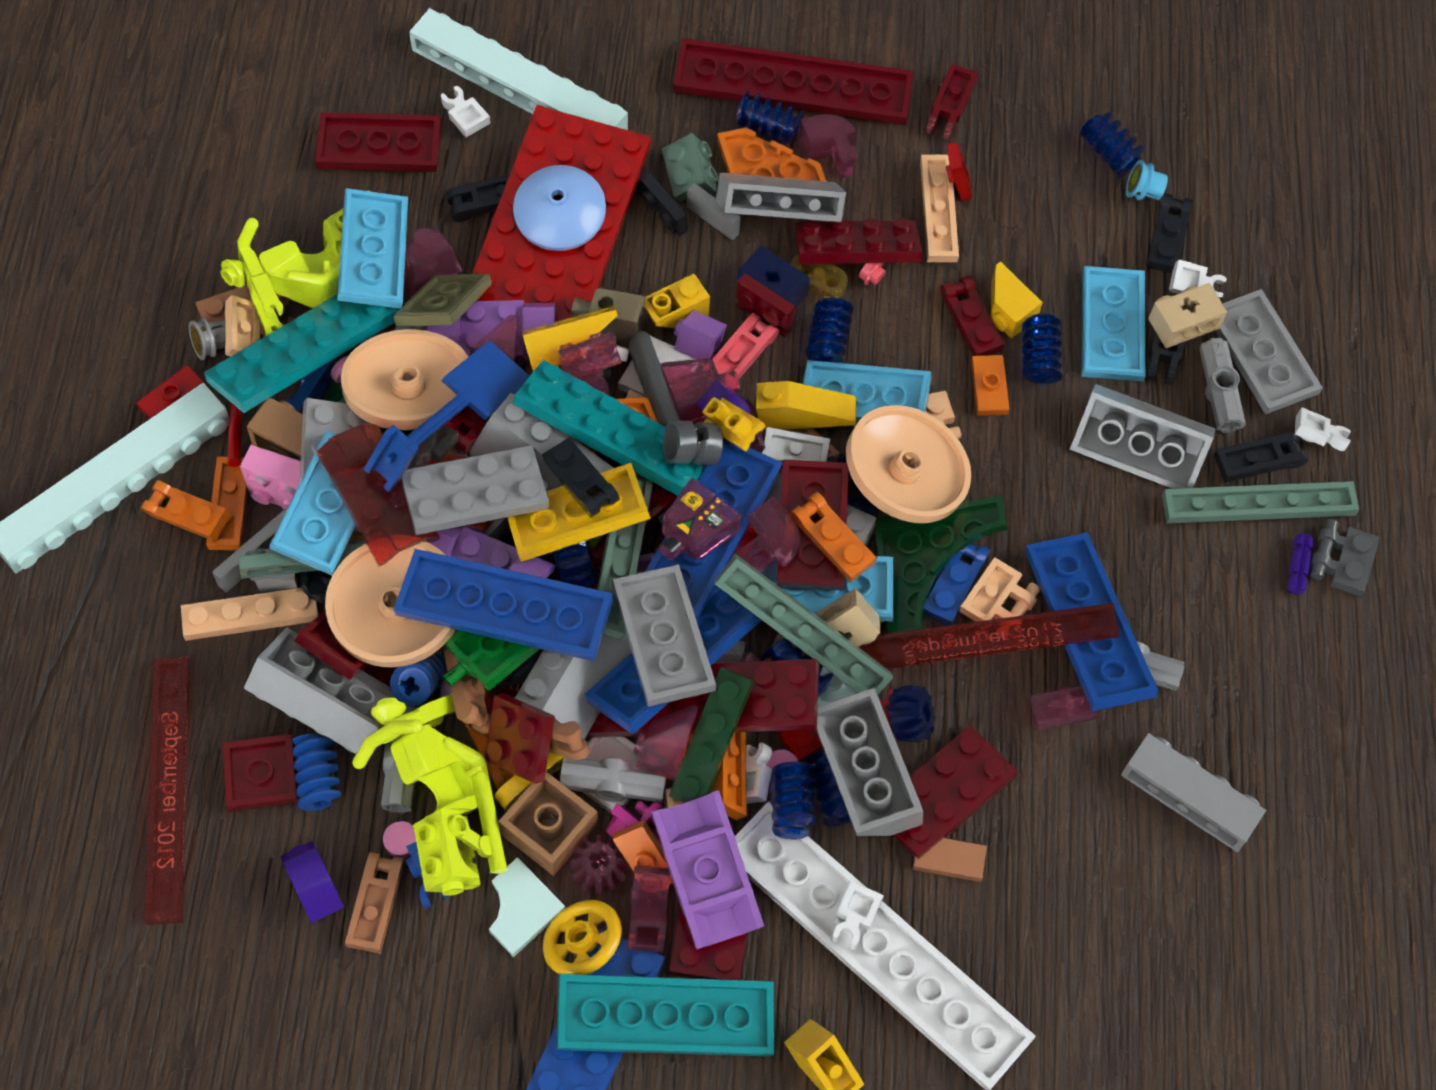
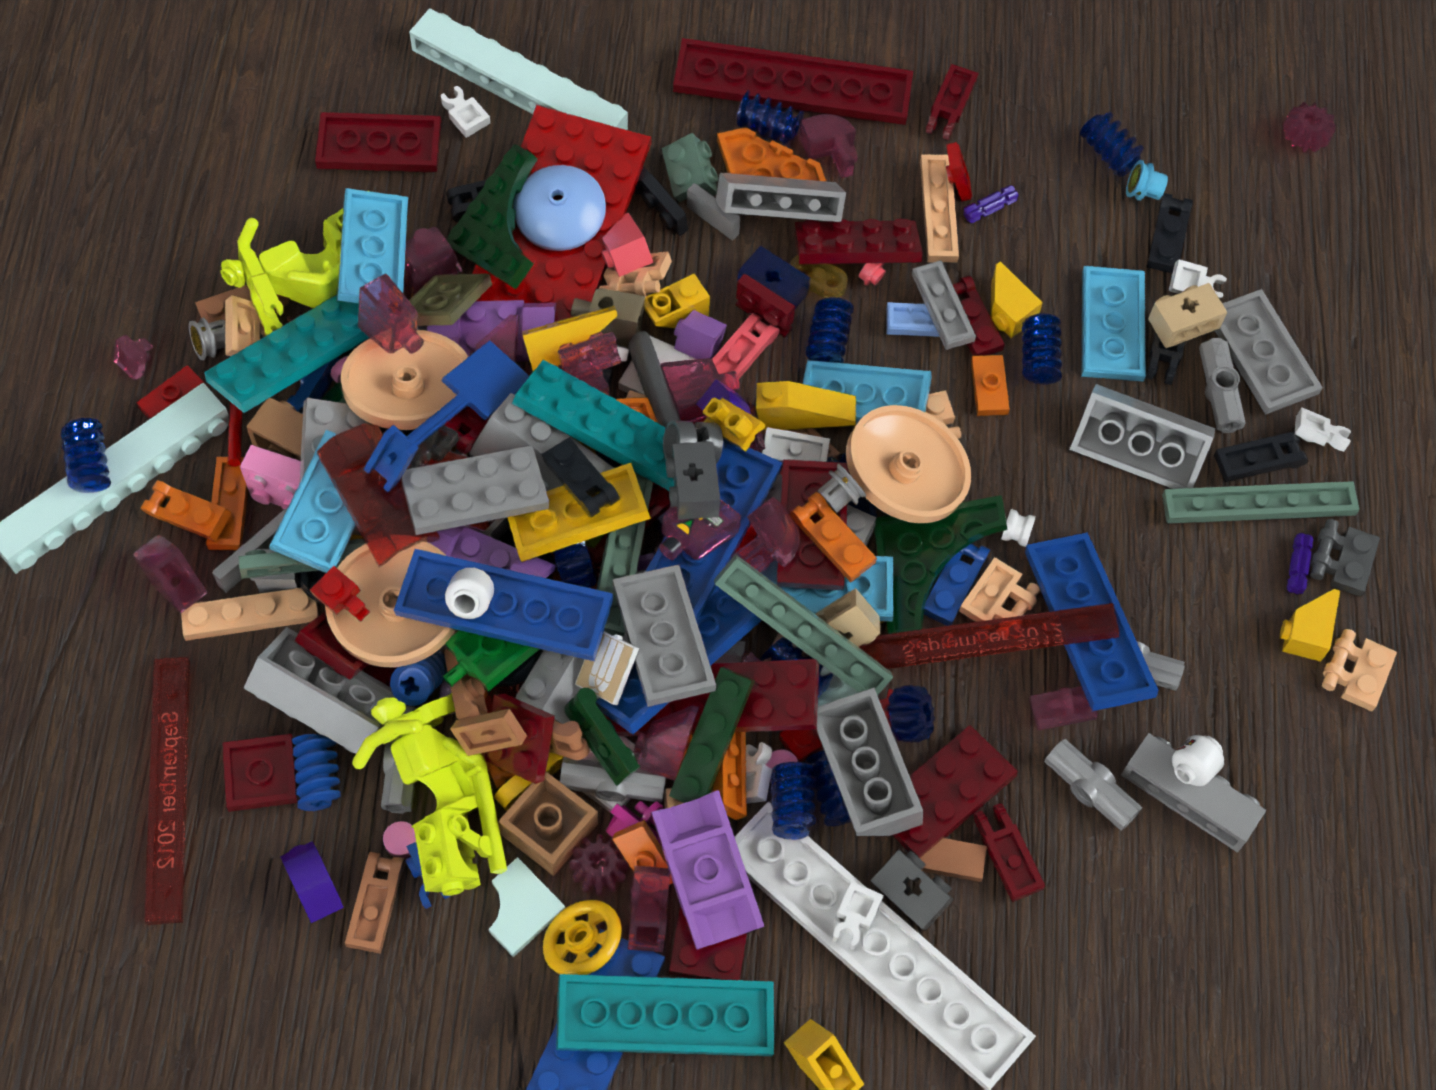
(85, 455): none -> clear blue piece
(132, 355): none -> clear pink tile
(163, 561): none -> clear pink torso
(339, 592): none -> red plate
(388, 316): none -> clear pink torso
(469, 593): none -> white head
(487, 225): none -> dark green plate
(488, 732): none -> nougat plate
(601, 736): none -> dark green plate
(610, 670): none -> piece
(626, 247): none -> coral slope
(642, 280): none -> light nougat plate
(694, 479): none -> dark grey brick
(841, 489): none -> light grey piece
(909, 320): none -> light blue plate
(921, 908): none -> dark grey brick
(943, 305): none -> light grey tile
(990, 204): none -> dark purple axle
(1009, 855): none -> dark red hinge
(1018, 528): none -> white wheel
(1093, 784): none -> light grey piece
(1198, 760): none -> white head
(1309, 127): none -> clear pink gear
(1311, 627): none -> yellow slope
(1368, 674): none -> light nougat plate

